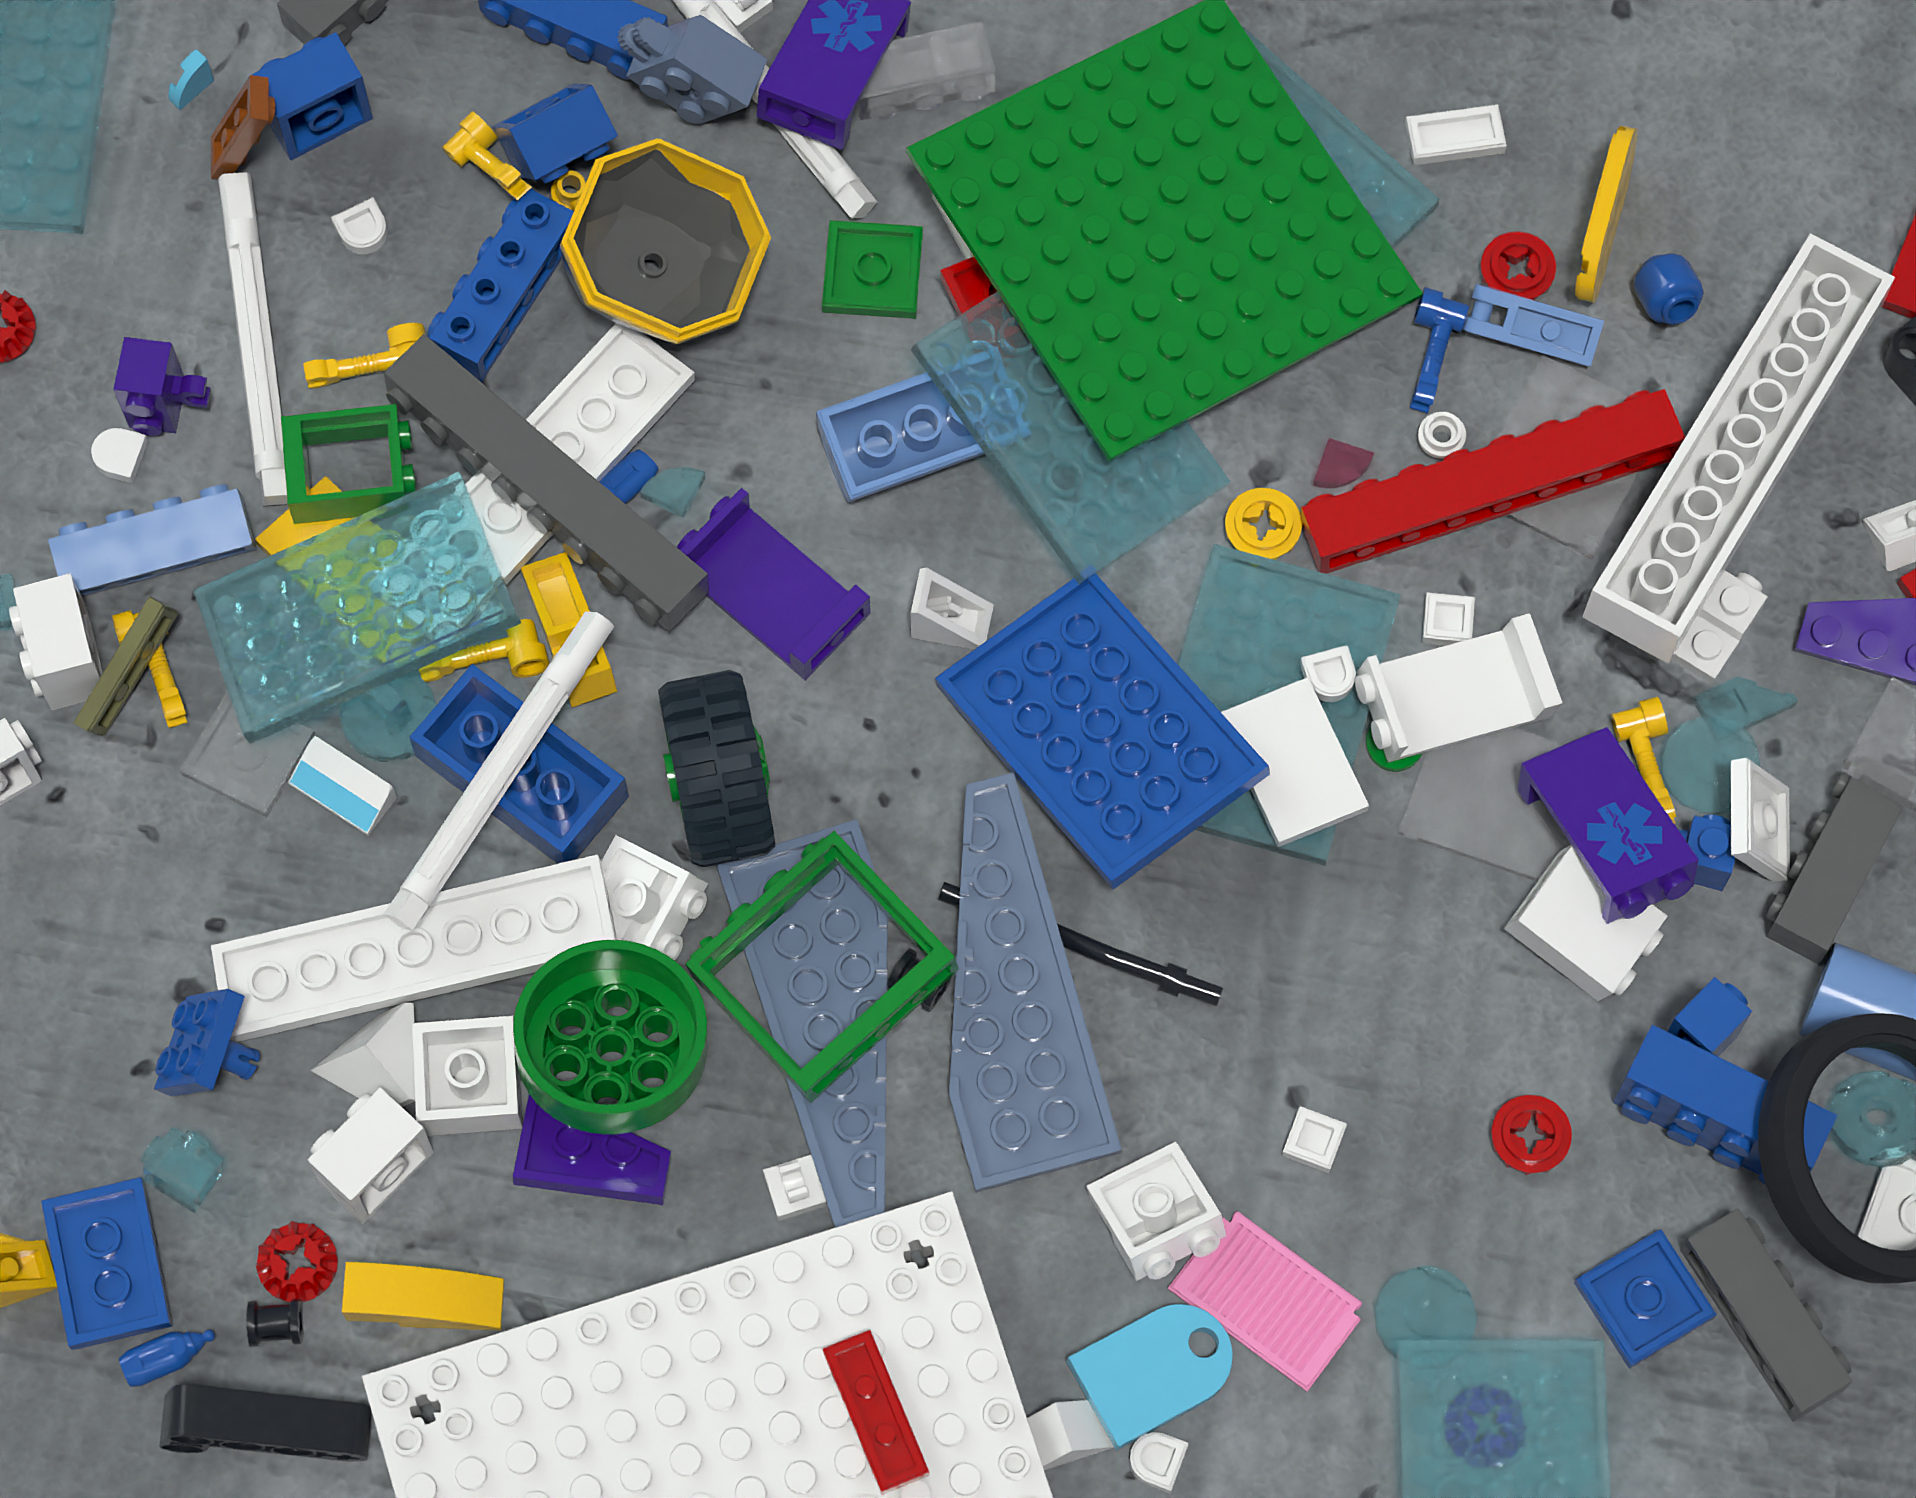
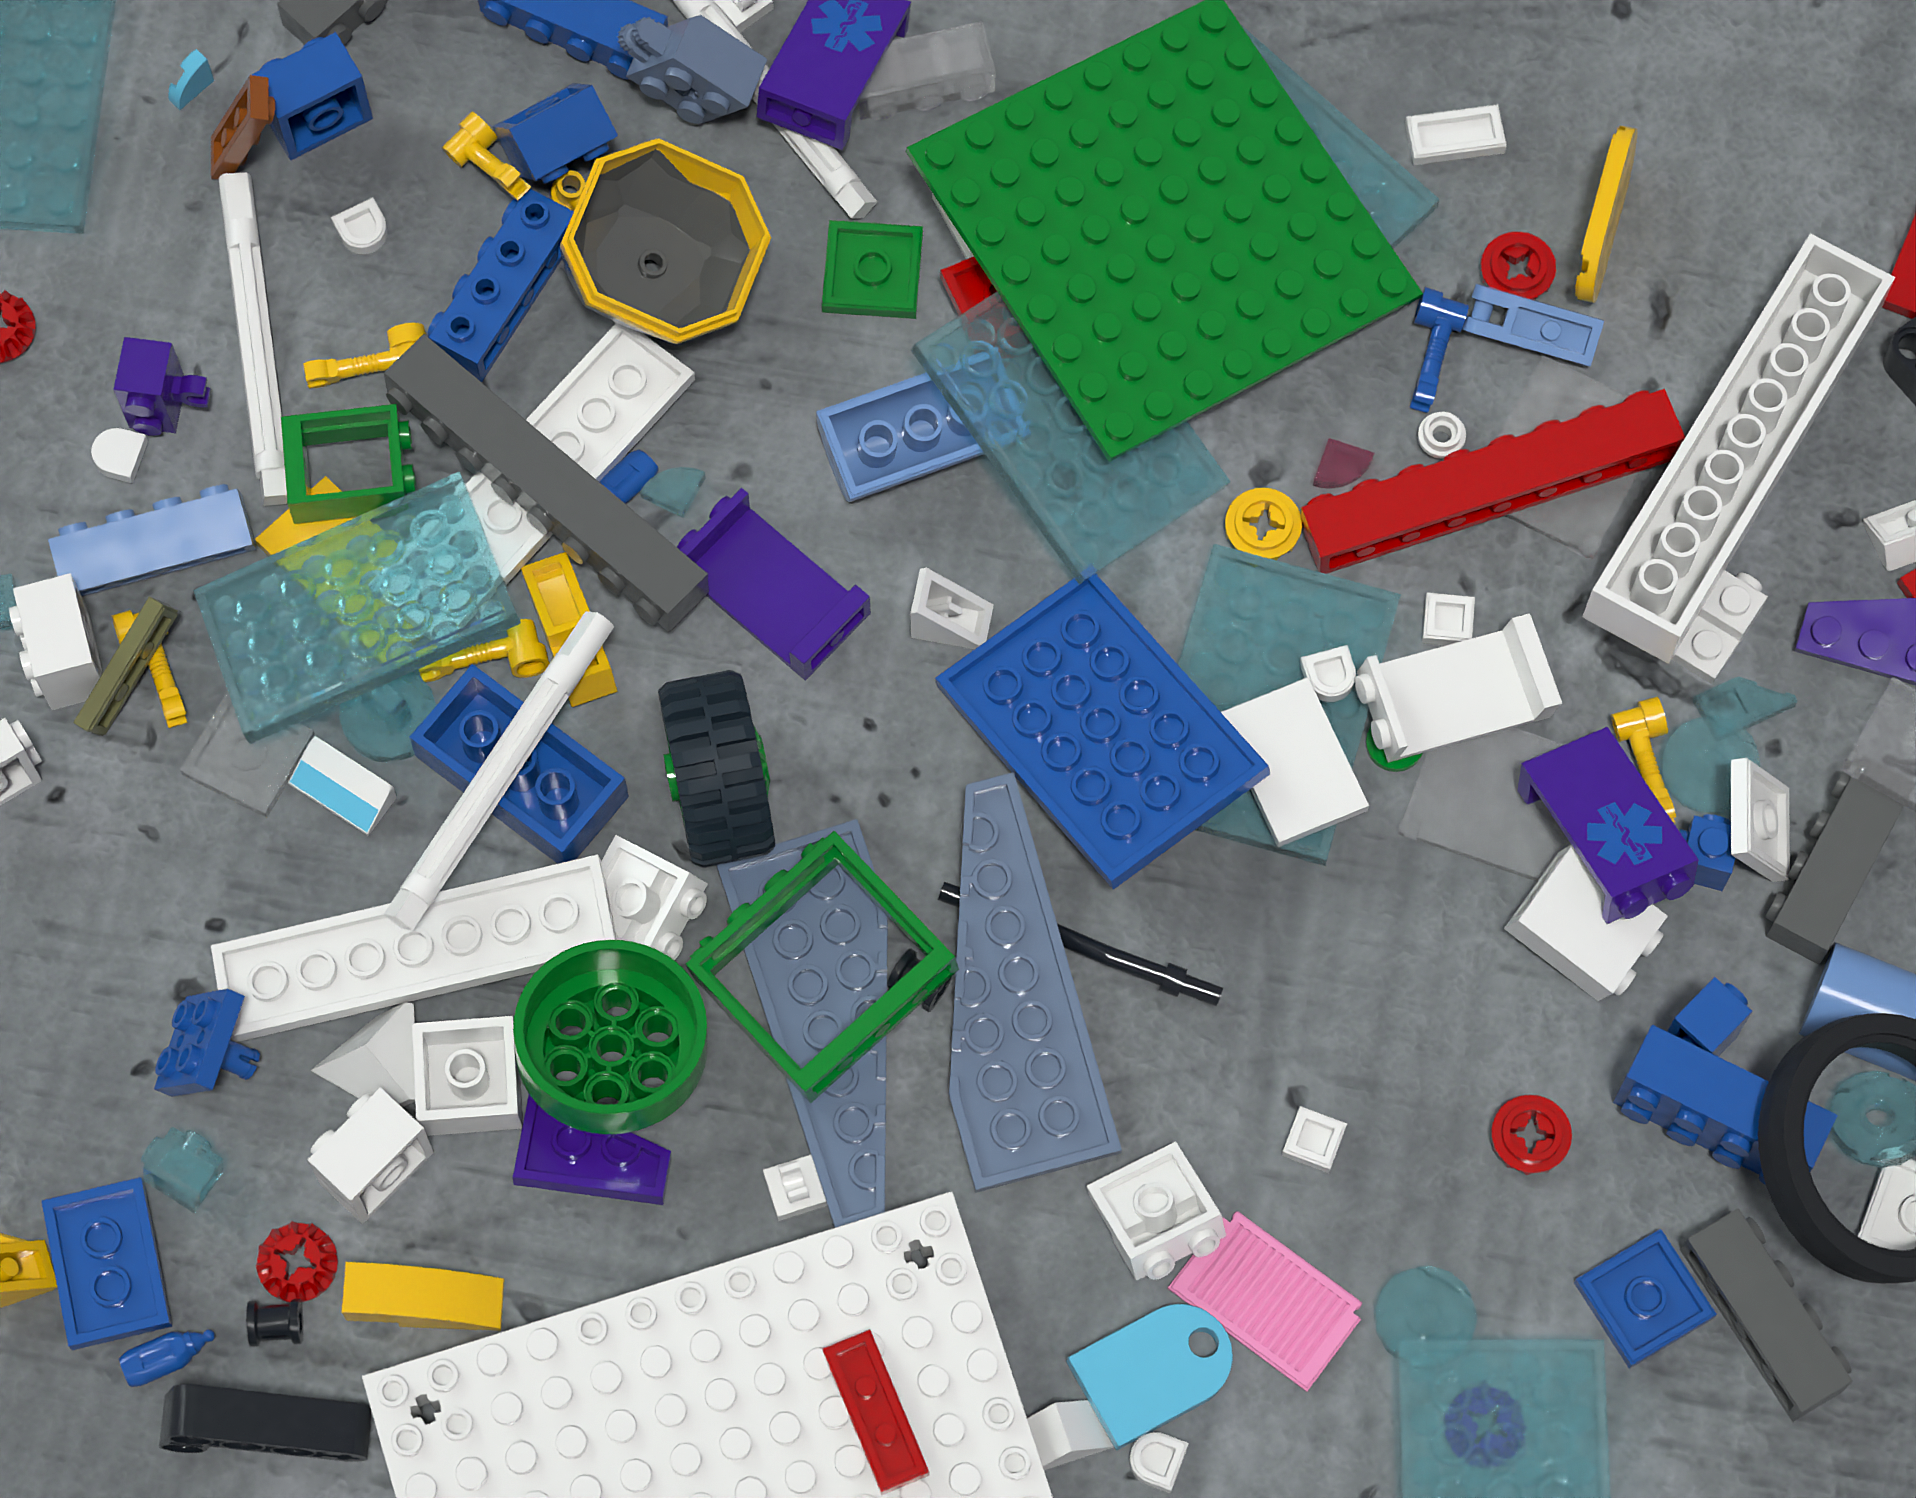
(1668, 288): blue head -> none

